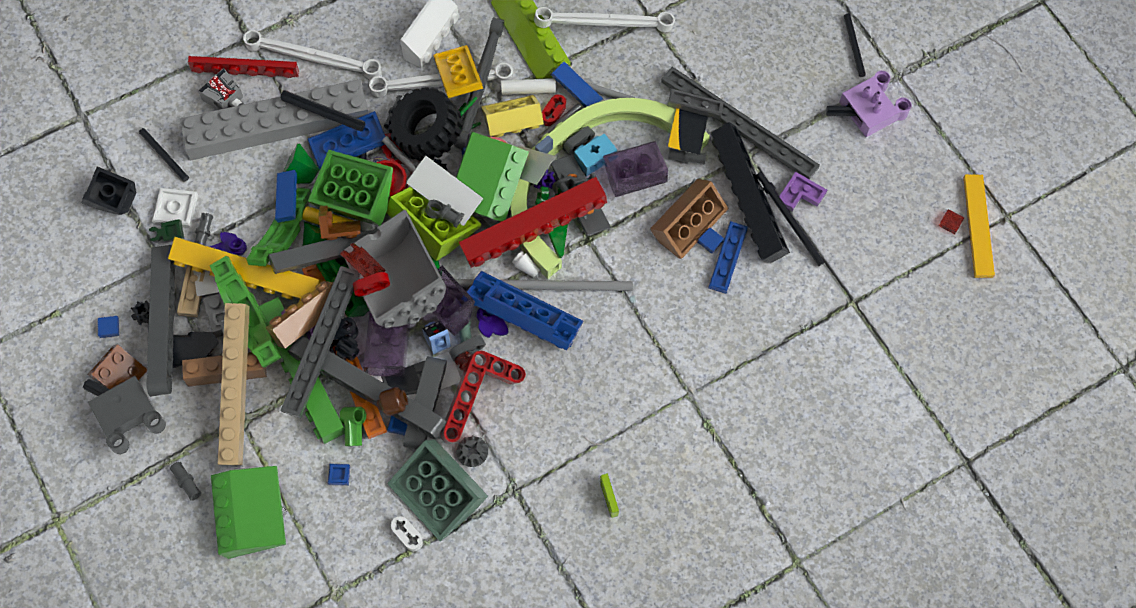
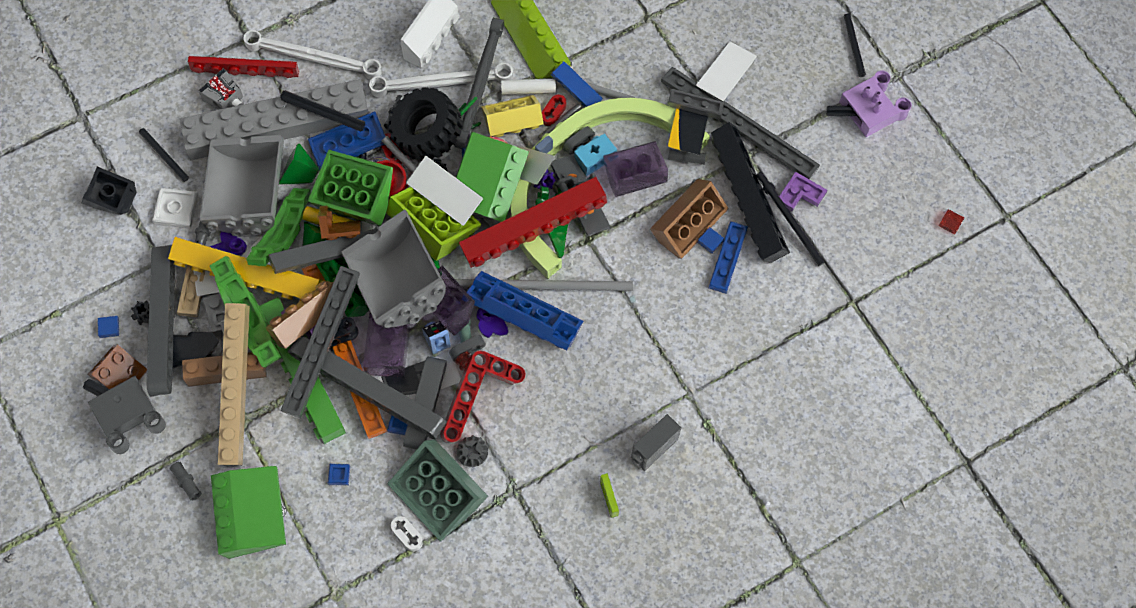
(168, 231): dark green plate -> none
(242, 184): none -> light grey cylinder
(286, 196): blue tile -> none
(347, 349): black gear -> none
(353, 419): bright green piece -> none
(362, 261): clear red hinge -> none
(371, 284): red beam -> none
(392, 401): reddish brown head -> none
(445, 212): dark grey connector -> none
(457, 71): yellow tile -> none
(525, 264): white cone -> none
(600, 19): white piece -> none
(655, 442): none -> dark grey brick
(726, 71): none -> white sticker
(978, 226): yellow tile -> none

